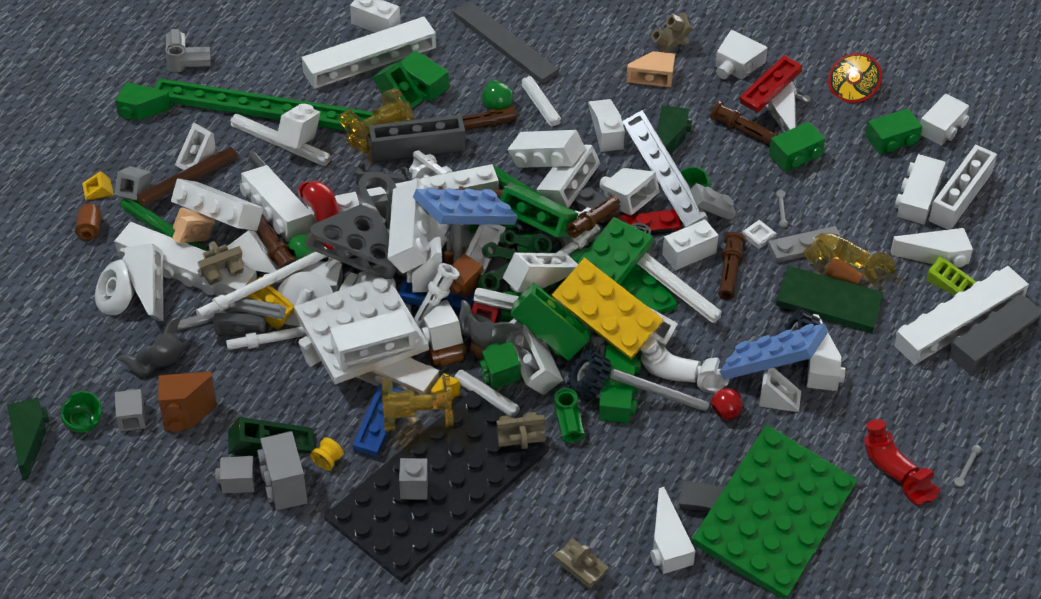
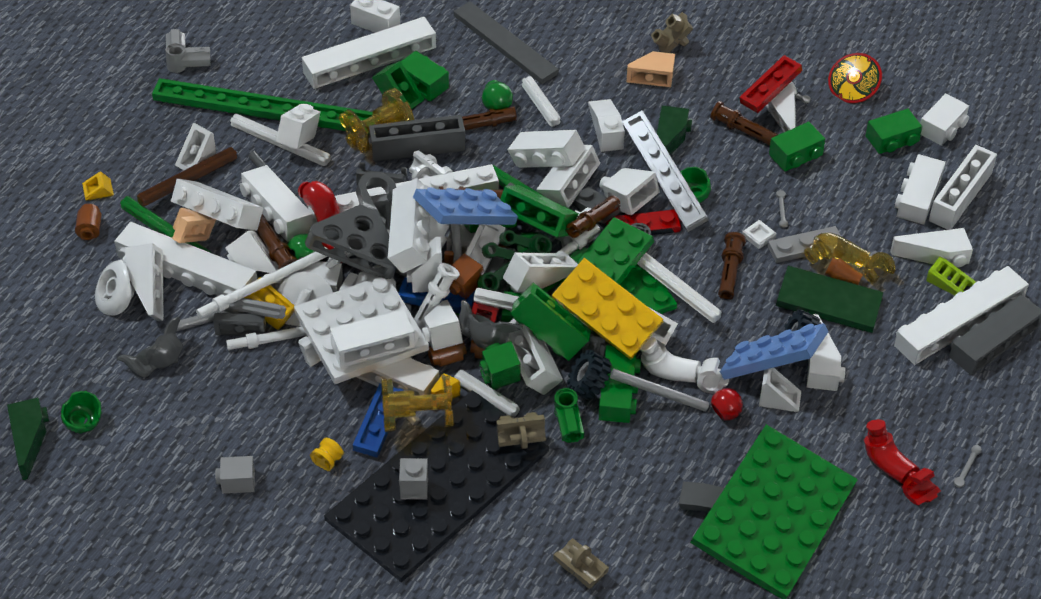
(130, 410): light grey brick -> none
(132, 182): light grey brick -> none
(141, 101): green slope -> none
(185, 399): dark orange slope -> none
(220, 258): dark tan hips -> none
(246, 434): dark green slope -> none
(282, 471): light grey brick -> none
(671, 545): white slope -> none
(690, 244): white brick -> none
(713, 201): light grey plate -> none
(739, 56): white torso -> none

